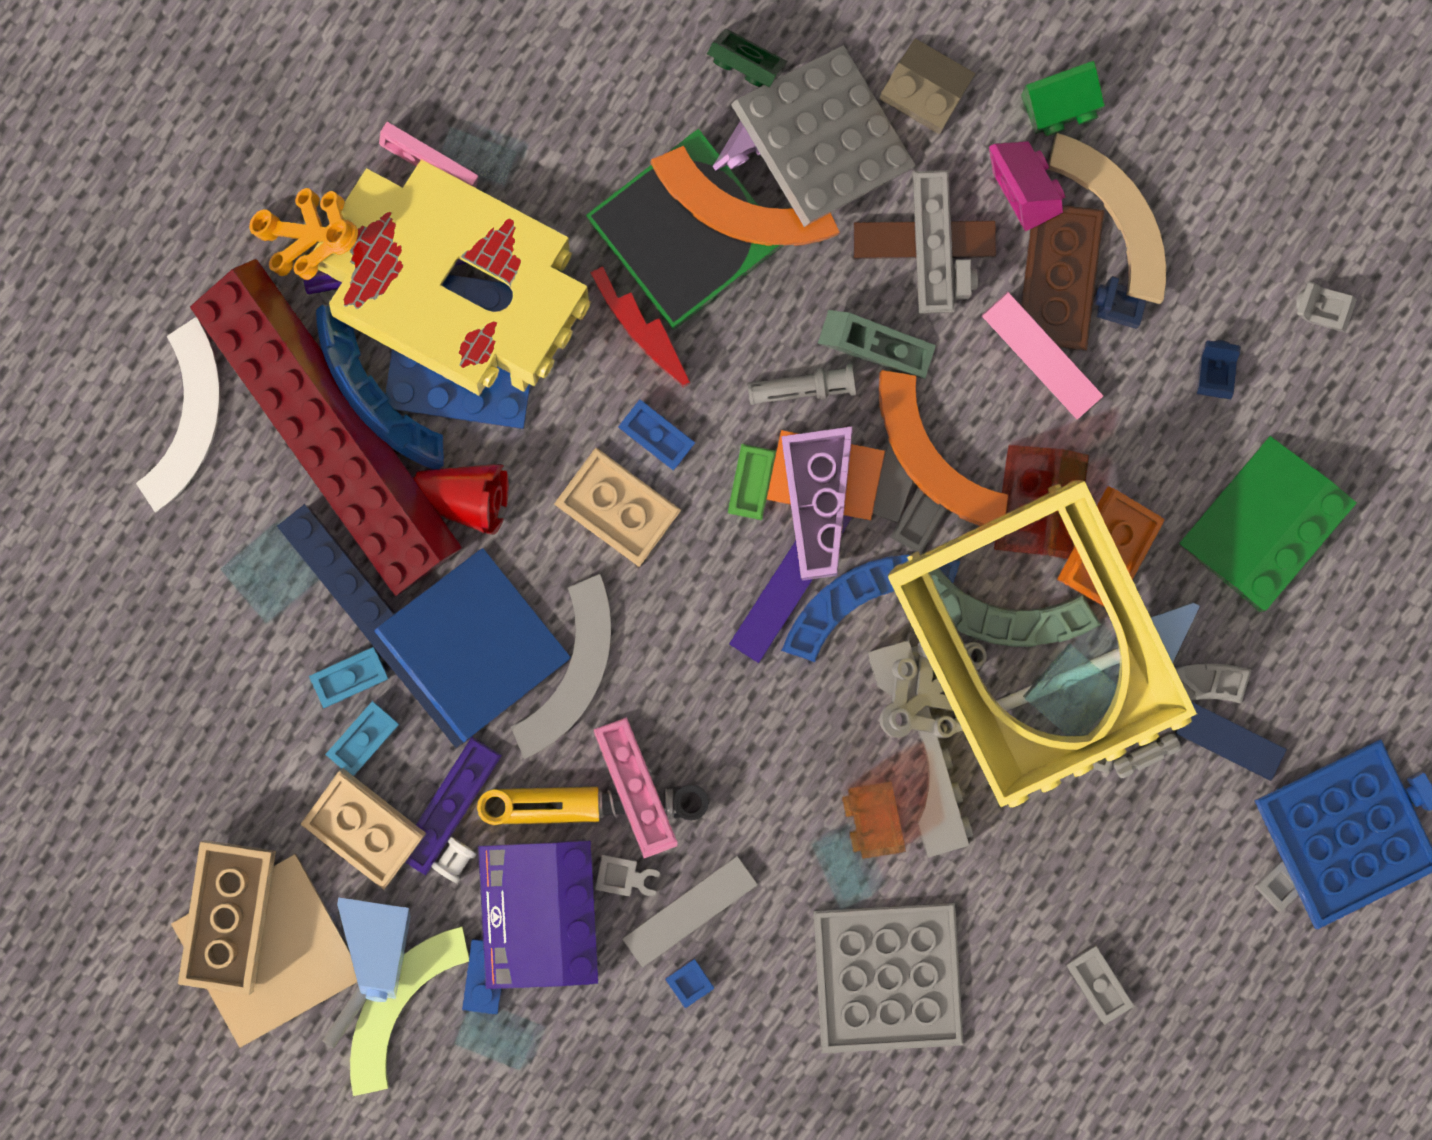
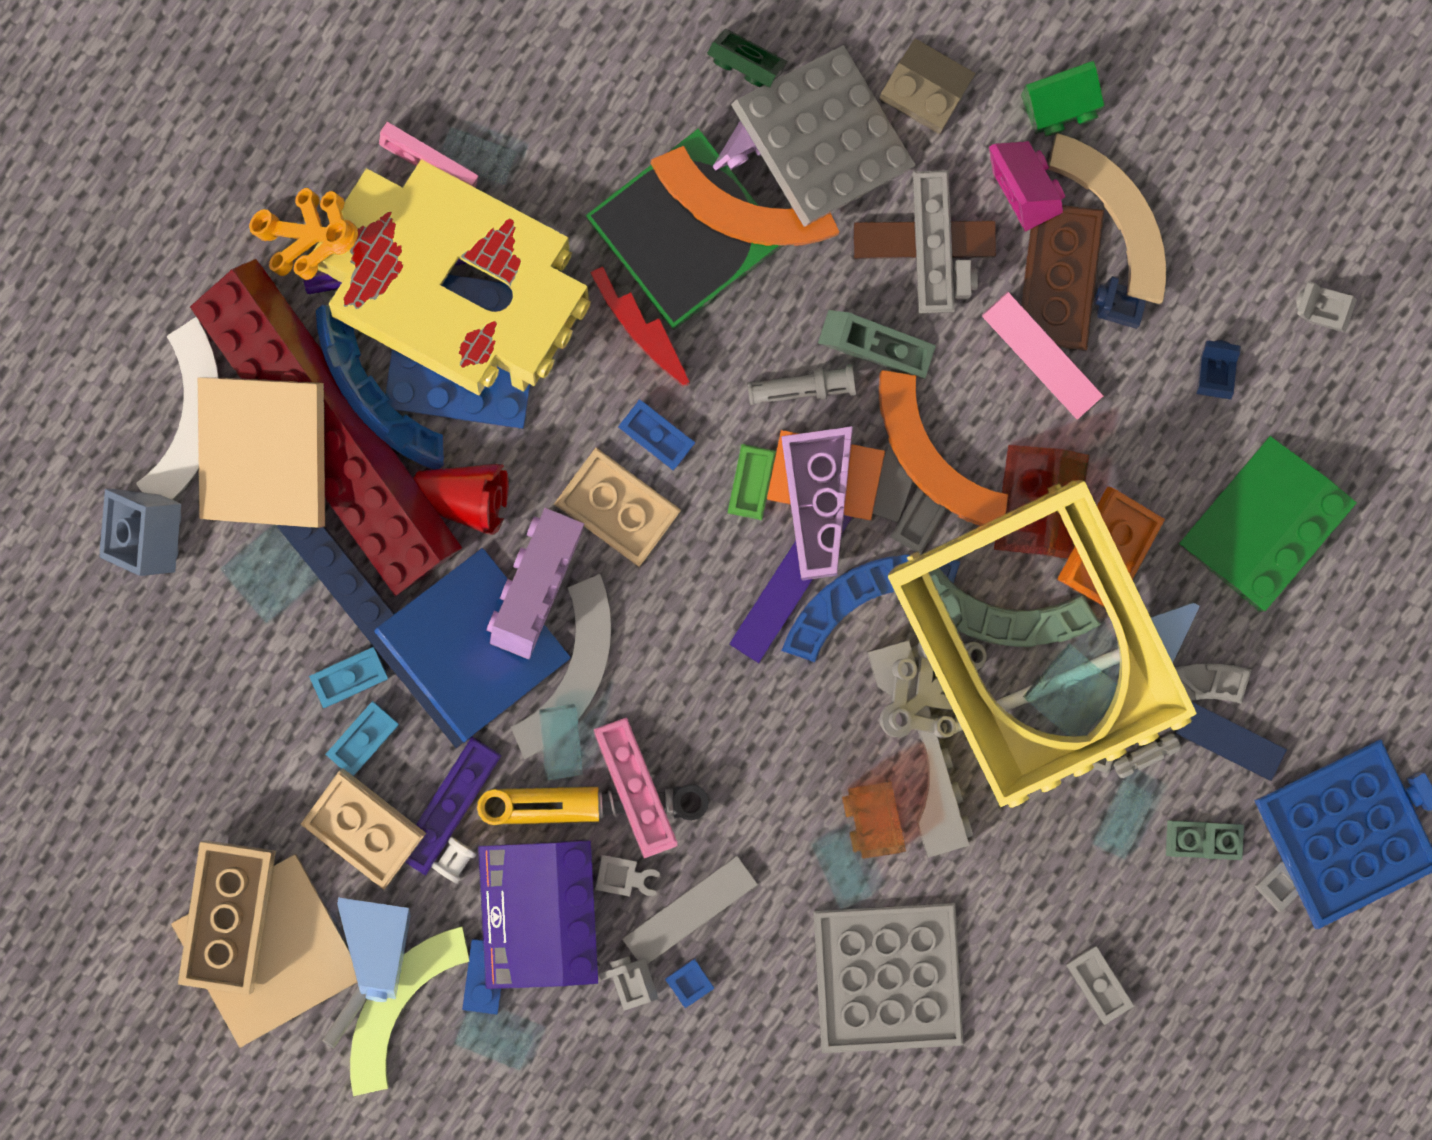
(140, 531): none -> sand blue slope
(261, 451): none -> tan tile
(535, 583): none -> lavender wedge
(561, 742): none -> clear light blue tile
(632, 982): none -> light grey bracket
(1123, 819): none -> clear light blue tile
(1204, 840): none -> sand green slope

